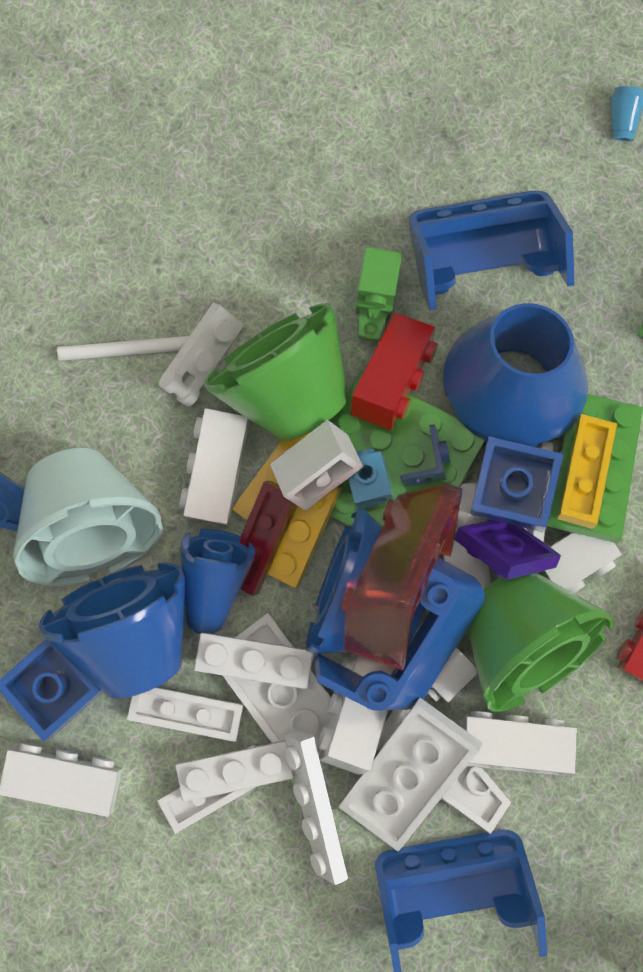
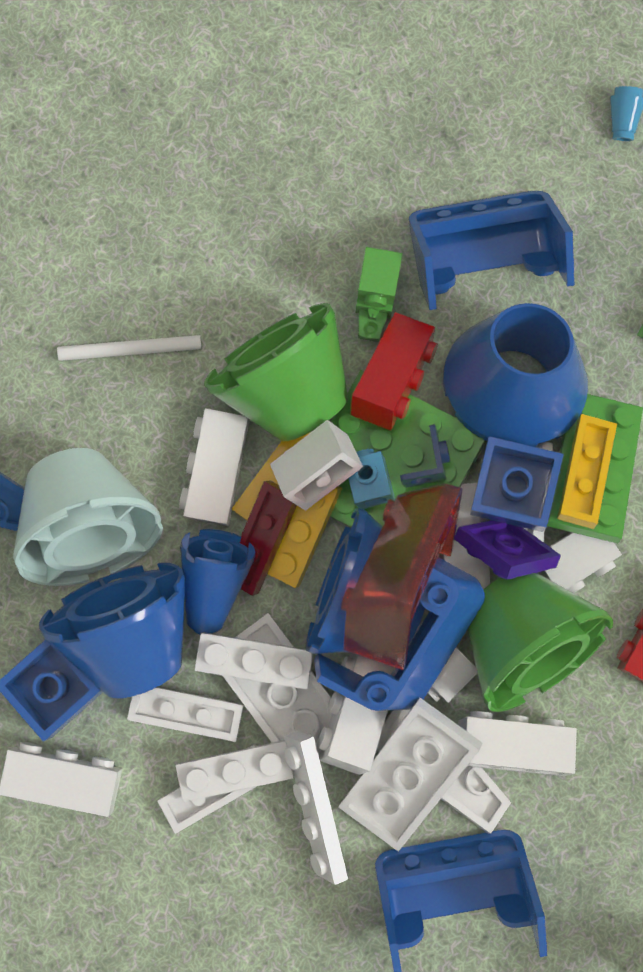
(200, 354): white plate -> none

